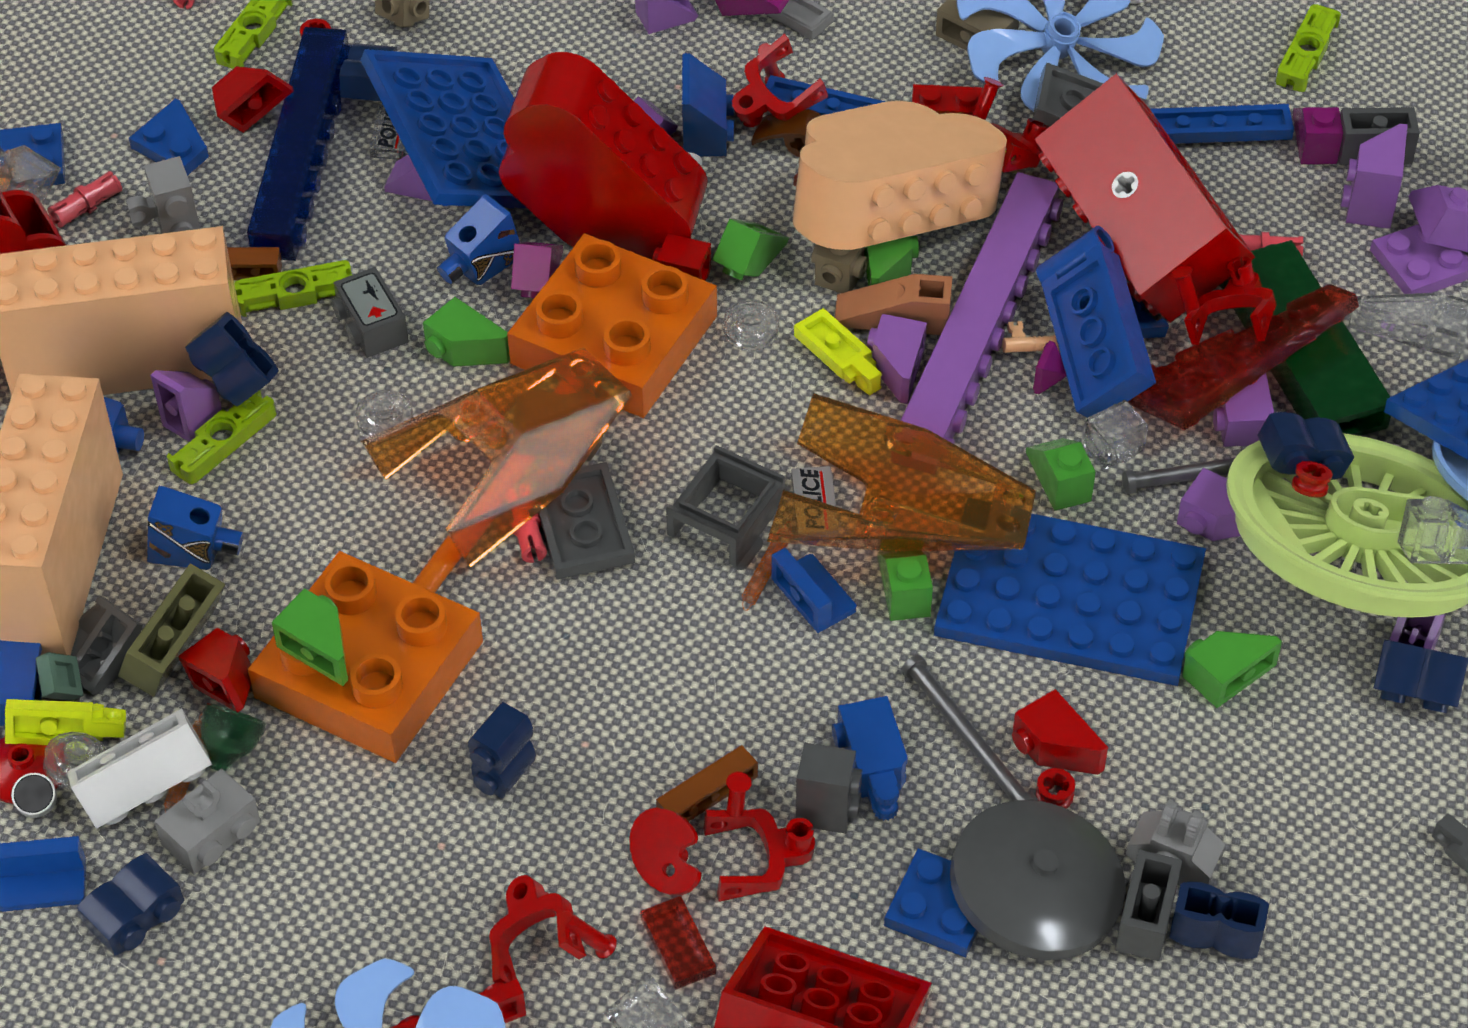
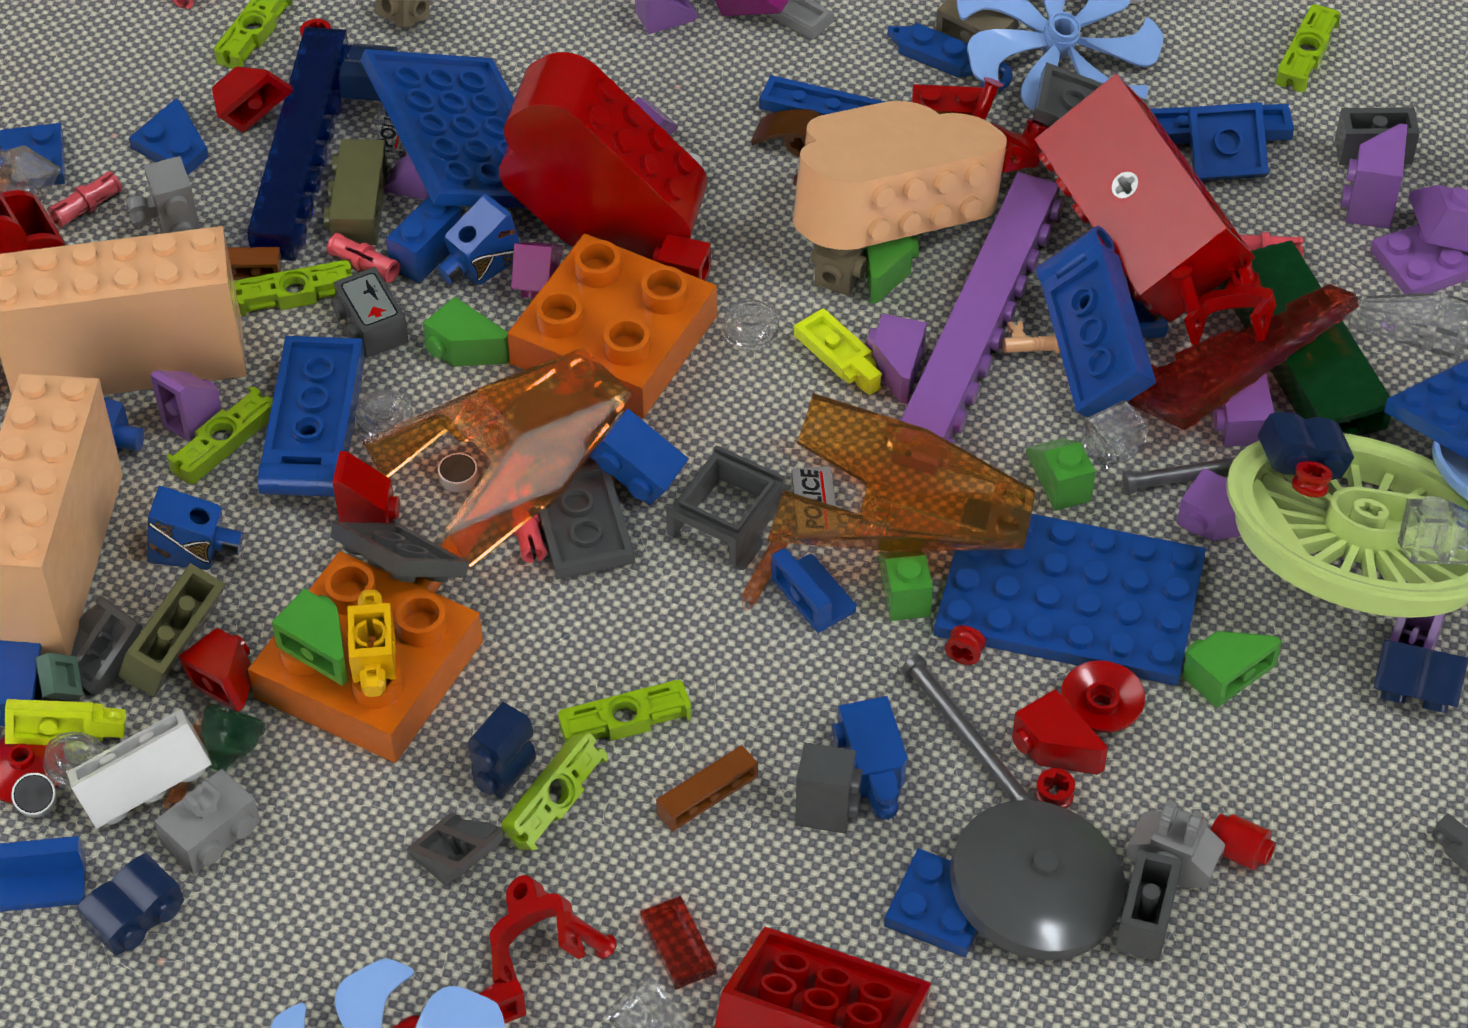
(231, 359): dark blue brick -> none
(311, 415): none -> blue hinge
(353, 252): none -> coral pin
(357, 190): none -> olive brick
(363, 492): none -> red slope
(373, 664): none -> yellow piece
(399, 551): none -> dark grey plate
(420, 239): none -> blue brick
(455, 846): none -> dark grey slope
(457, 472): none -> tile
(535, 808): none -> lime piece
(638, 457): none -> blue brick
(650, 704): none -> lime piece
(659, 840): red piece -> none
(705, 109): blue slope -> none
(748, 248): bright green slope -> none
(756, 98): red piece -> none
(783, 846): red piece -> none
(910, 297): nougat slope -> none
(939, 51): none -> blue plate
(965, 645): none -> red bush
(1049, 368): magenta slope -> none
(1107, 684): none -> red dish
(1219, 920): dark blue brick -> none
(1228, 141): none -> blue plate
(1244, 840): none -> red brick
(1318, 134): magenta slope -> none

